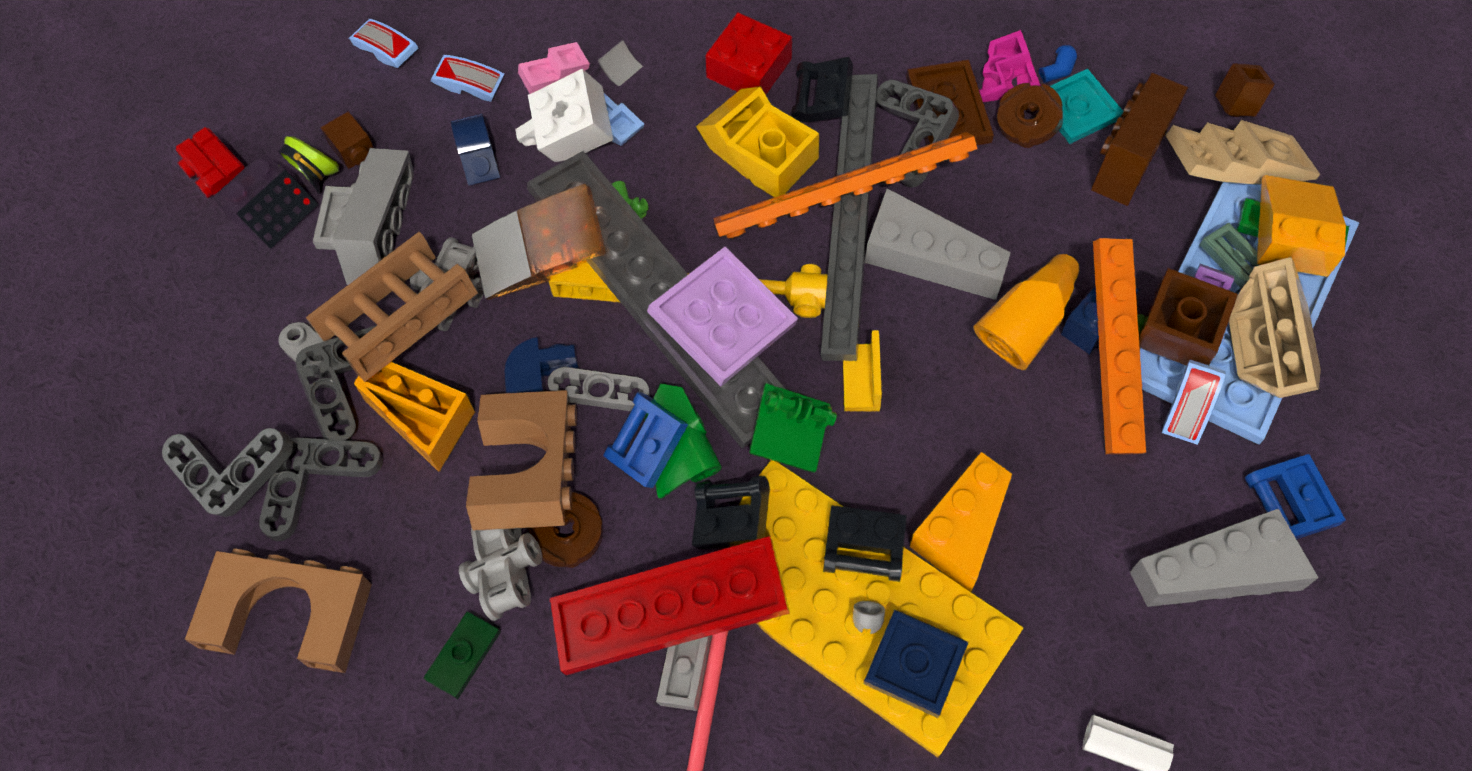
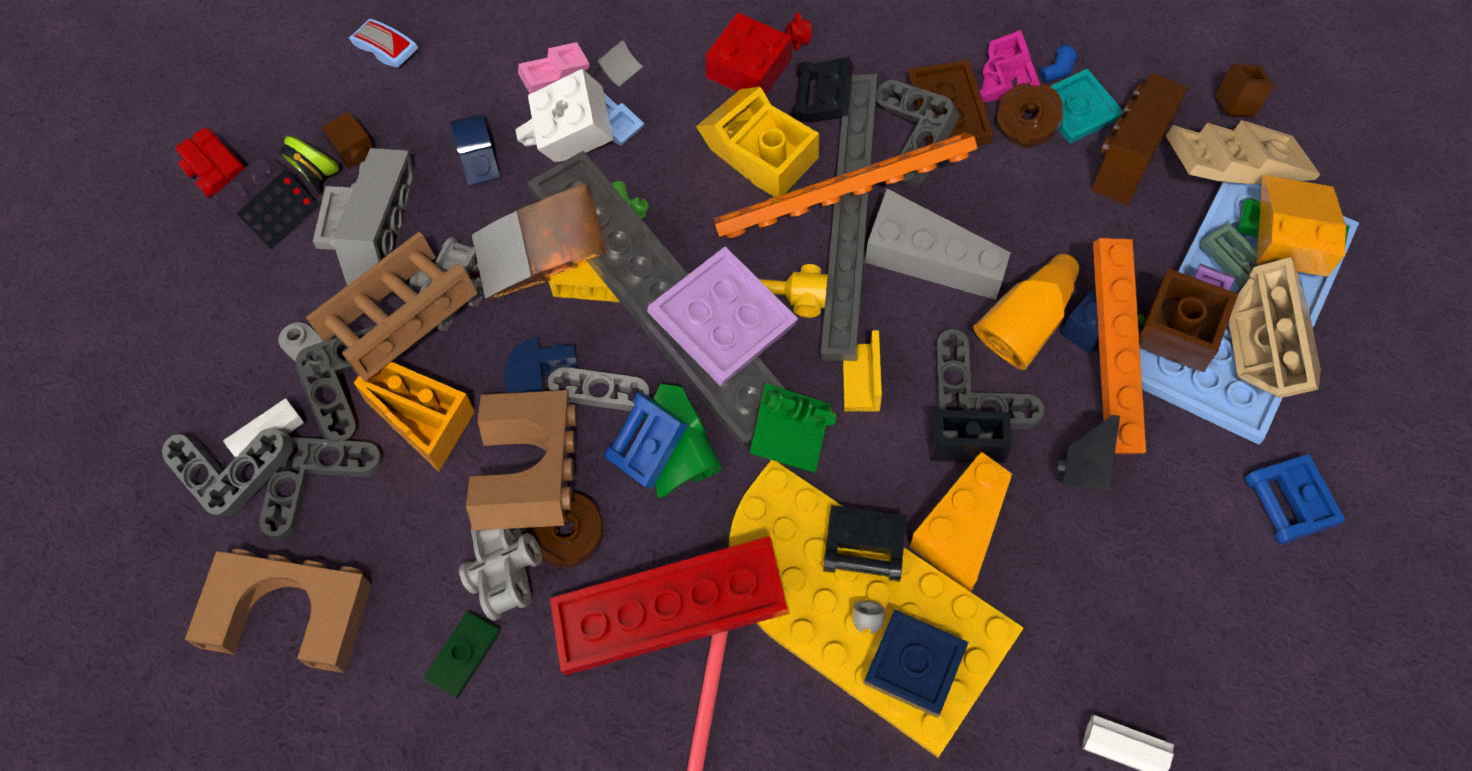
(279, 417): none -> white axle
(467, 75): slope -> none
(684, 674): light grey plate -> none
(733, 524): black plate -> none
(799, 30): none -> red plate
(965, 434): none -> black brick
(974, 401): none -> dark grey beam
(1091, 457): none -> black slope
(1193, 401): slope -> none
(1235, 561): light grey wedge -> none

